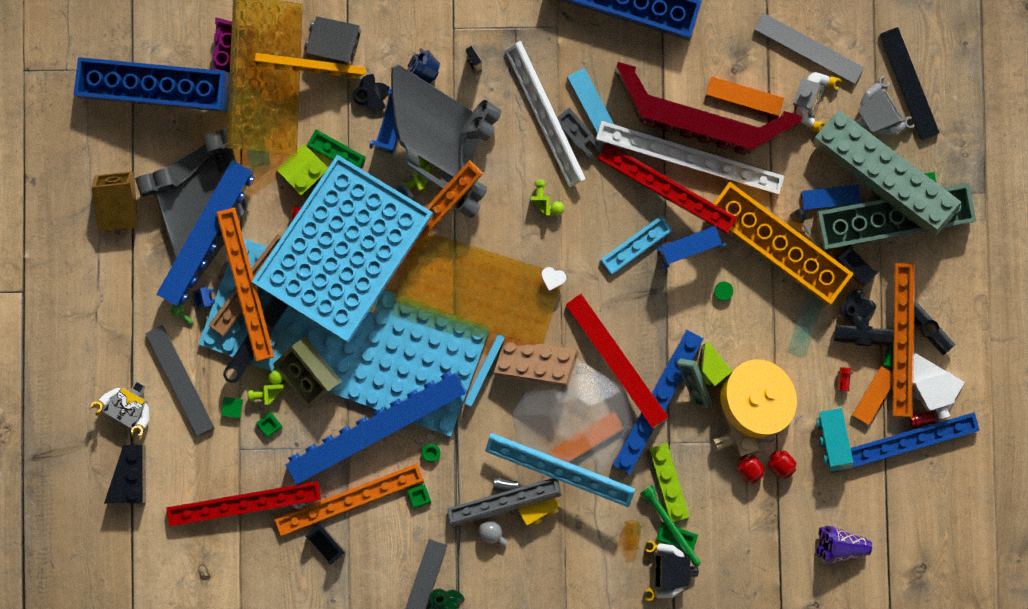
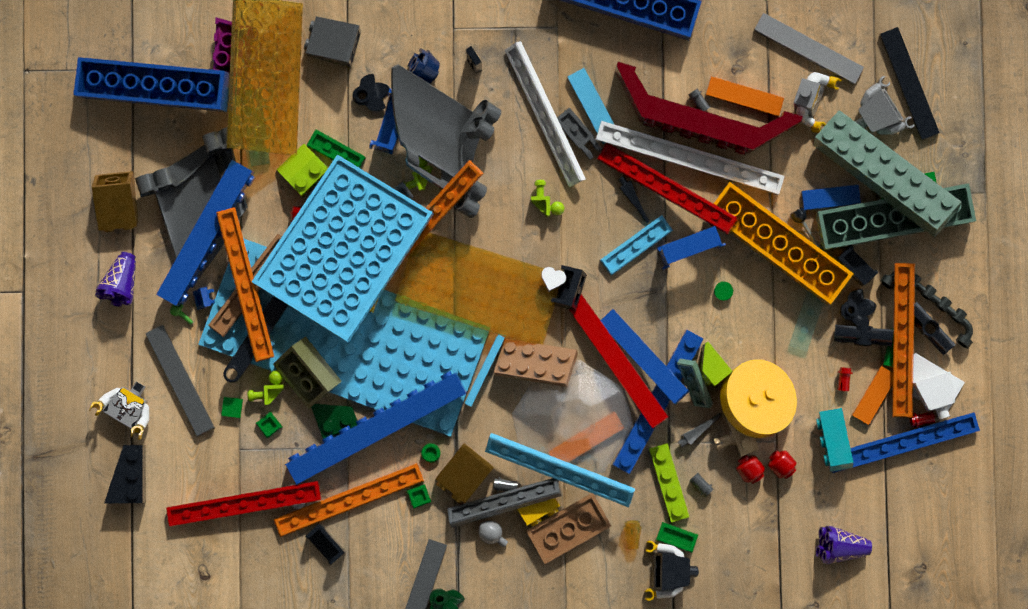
(119, 281): none -> dark purple cone
(300, 65): light orange plate -> none
(333, 418): none -> dark green wing
(463, 473): none -> pearl gold slope
(568, 528): none -> medium nougat plate
(572, 288): none -> black panel
(629, 191): none -> black piece
(644, 357): none -> blue tile
(650, 495): green piece -> none
(691, 436): none -> dark grey piece
(698, 100): none -> dark grey pin
(699, 482): none -> dark grey pin
(942, 304): none -> pearl dark grey bar

